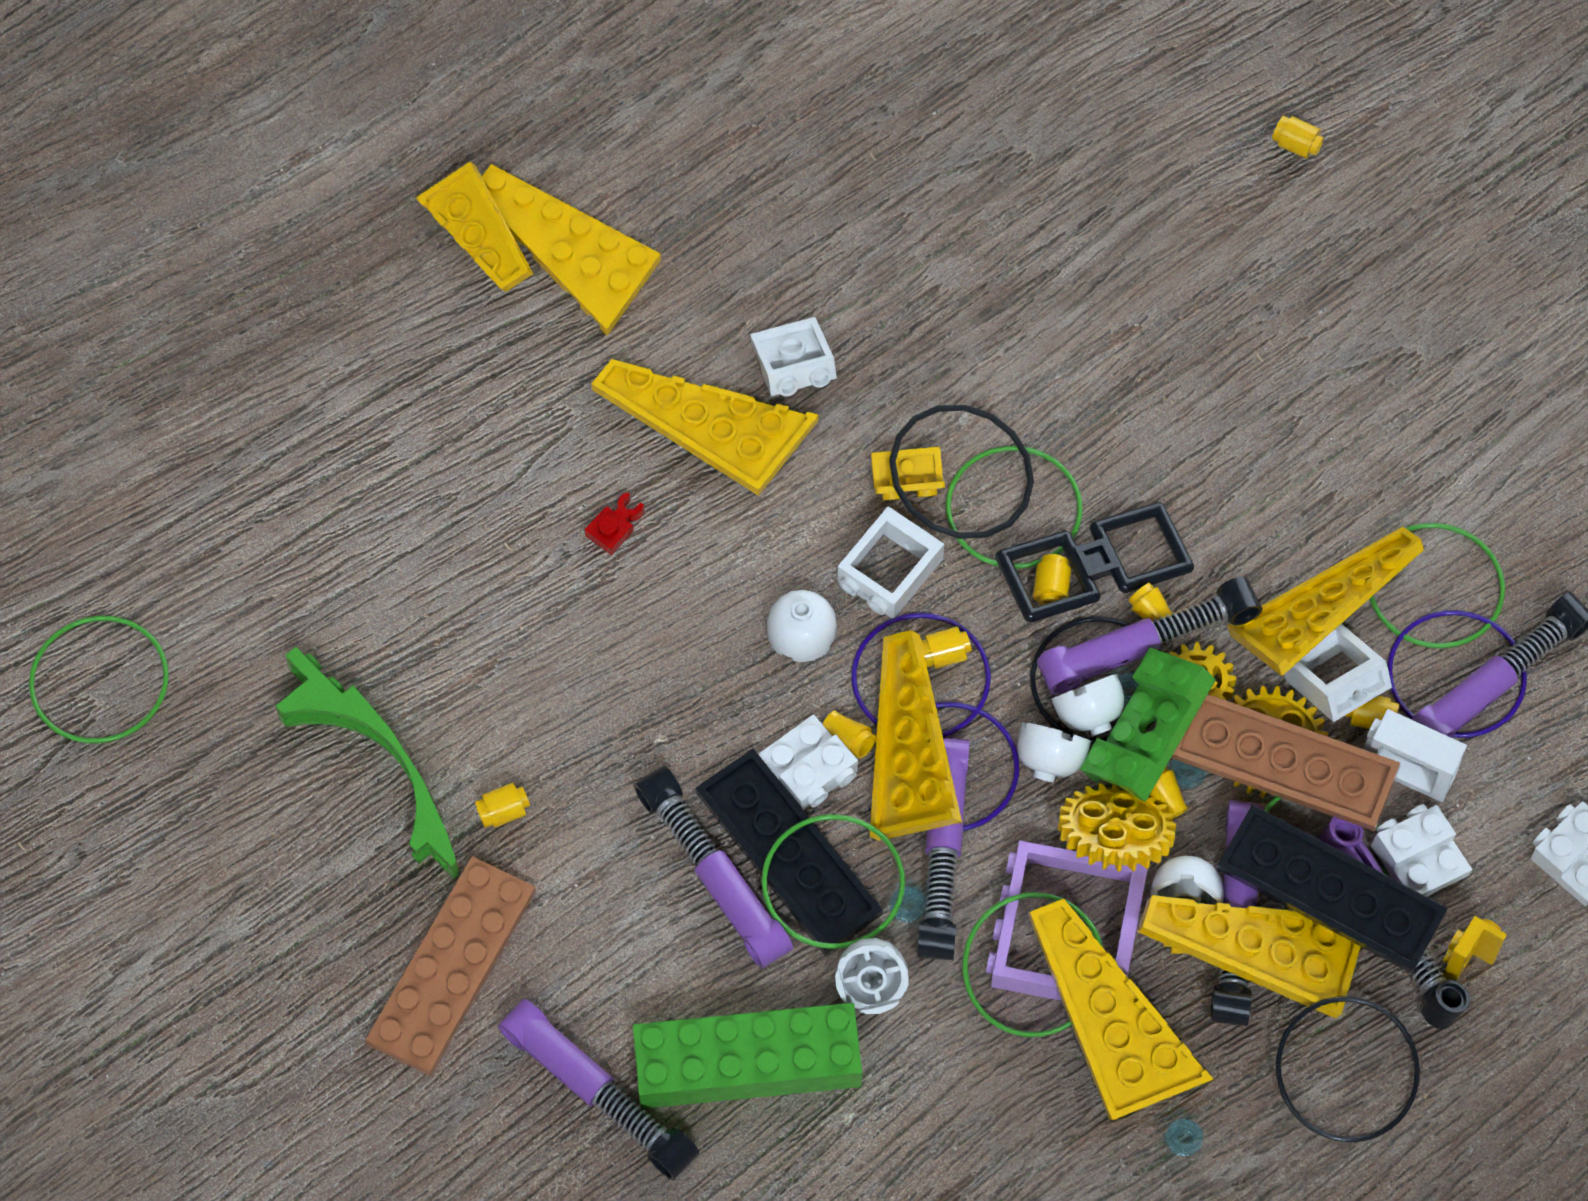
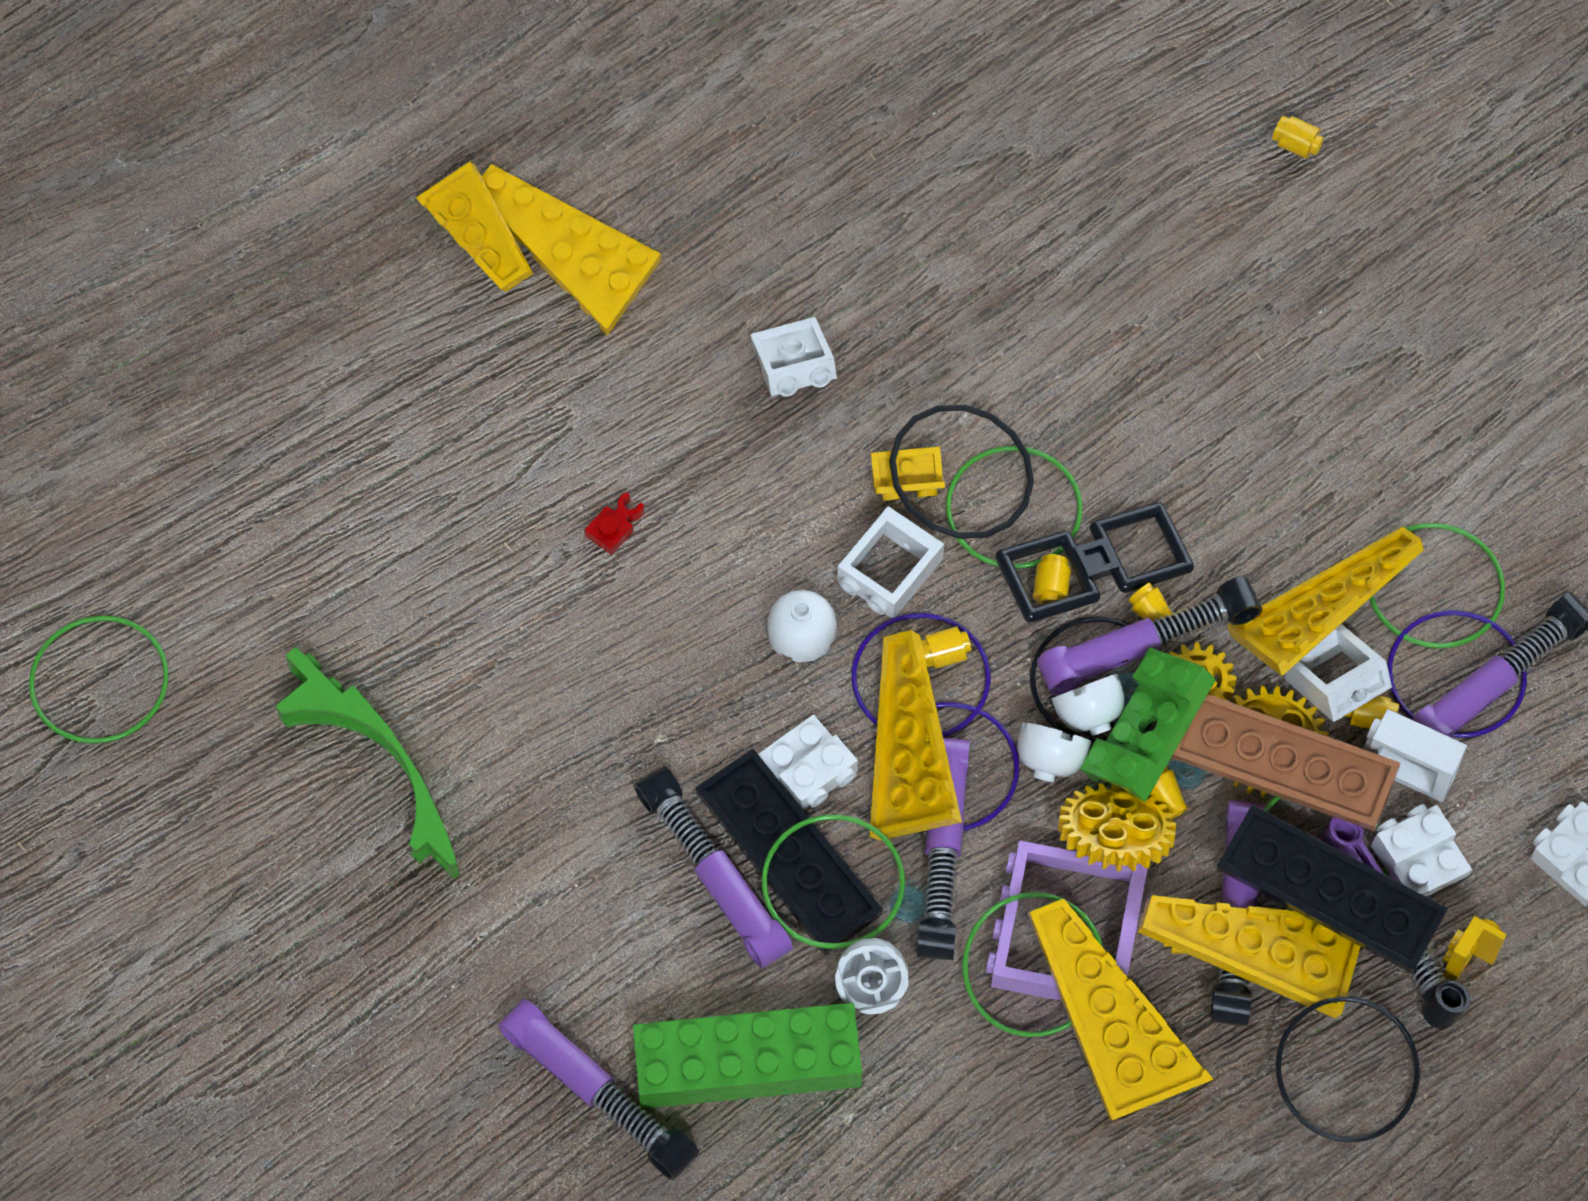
(450, 966): nougat plate -> none
(502, 805): yellow brick -> none
(717, 425): yellow wing -> none
(854, 735): yellow cone -> none
(1188, 1127): clear light blue plate -> none
(1189, 879): white cylinder -> none

